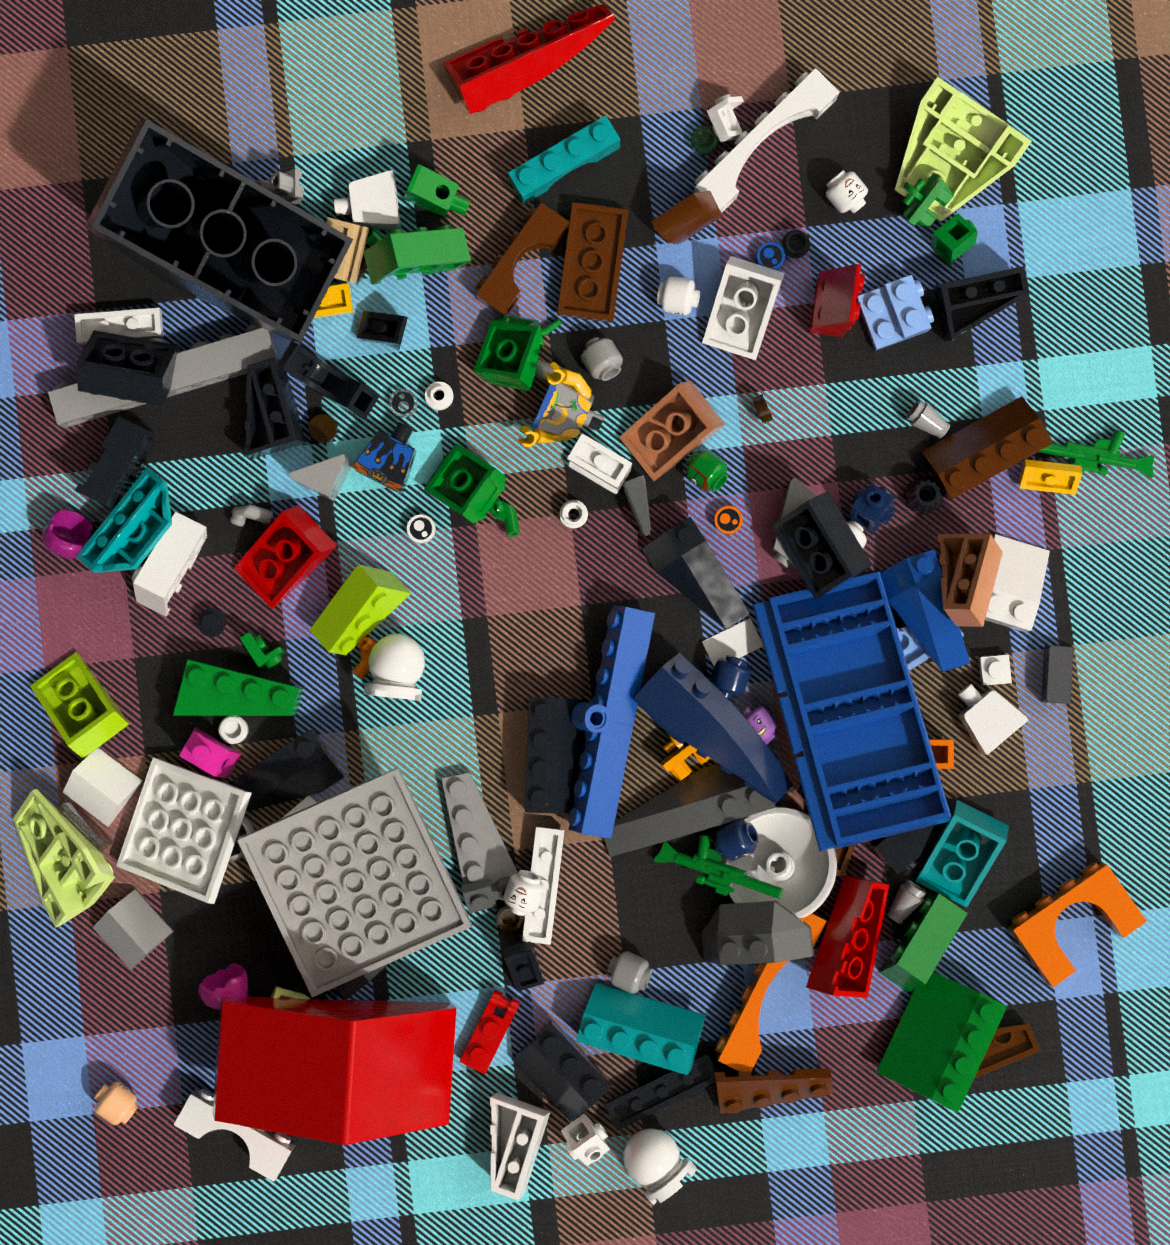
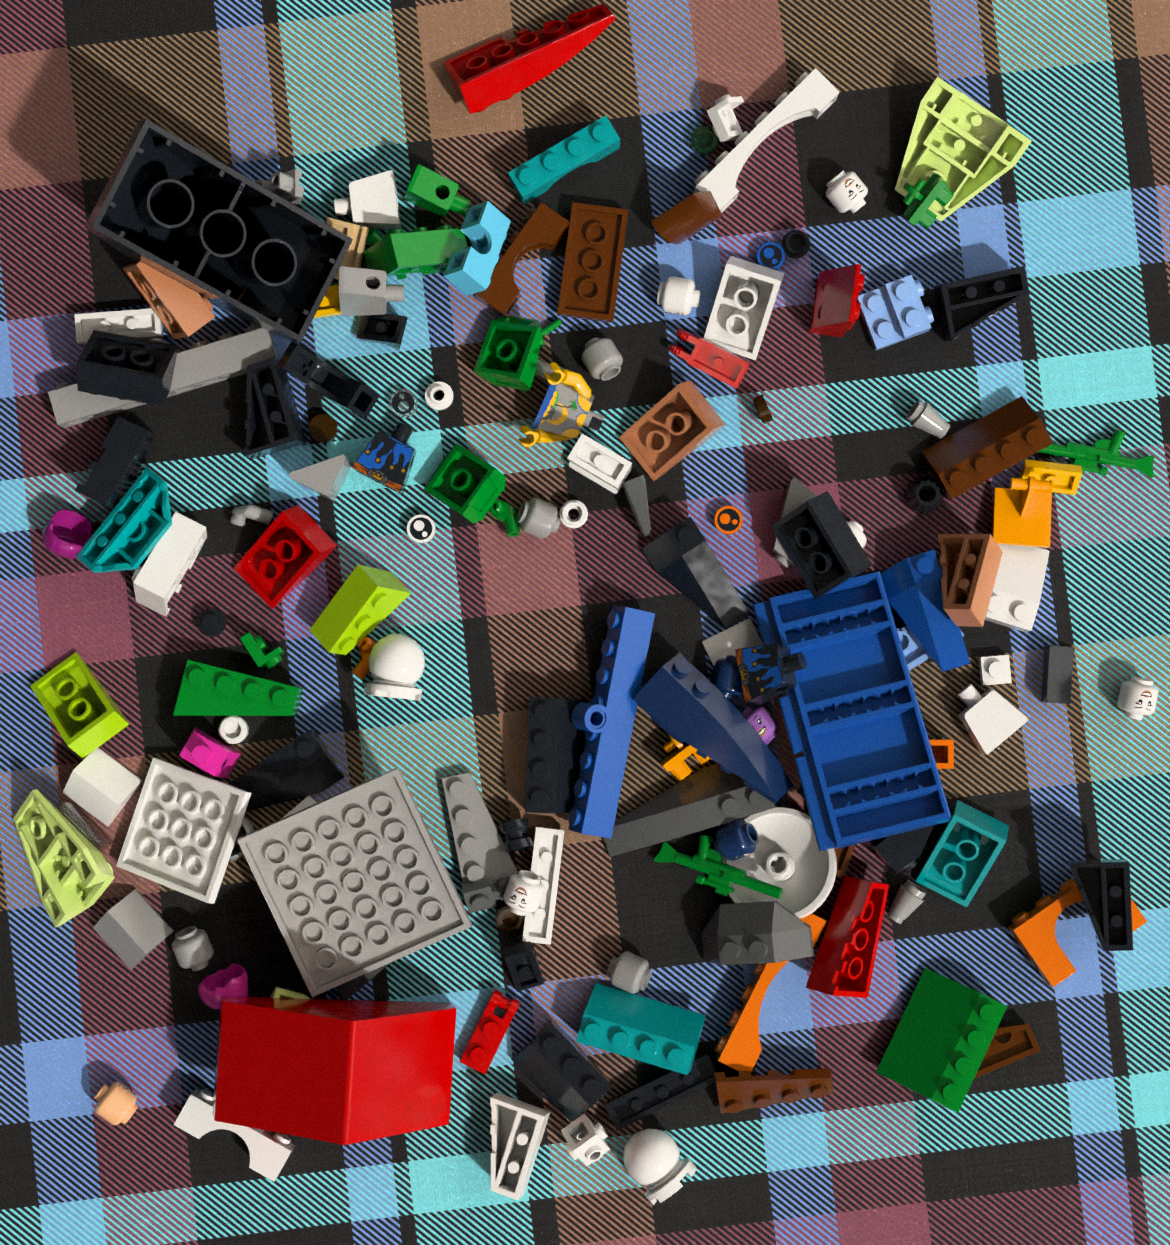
(175, 304): none -> nougat slope
(192, 948): none -> light grey head
(366, 291): none -> light grey torso
(473, 266): none -> medium azure arch
(516, 835): none -> black wheel
(538, 518): none -> light grey head
(706, 471): green head -> none
(712, 359): none -> hinge
(767, 671): none -> torso
(872, 508): dark blue brick -> none
(923, 943): green wedge -> none
(954, 238): green brick -> none
(1023, 513): none -> light orange plate
(1107, 899): none -> black wedge
(1137, 697): none -> white head

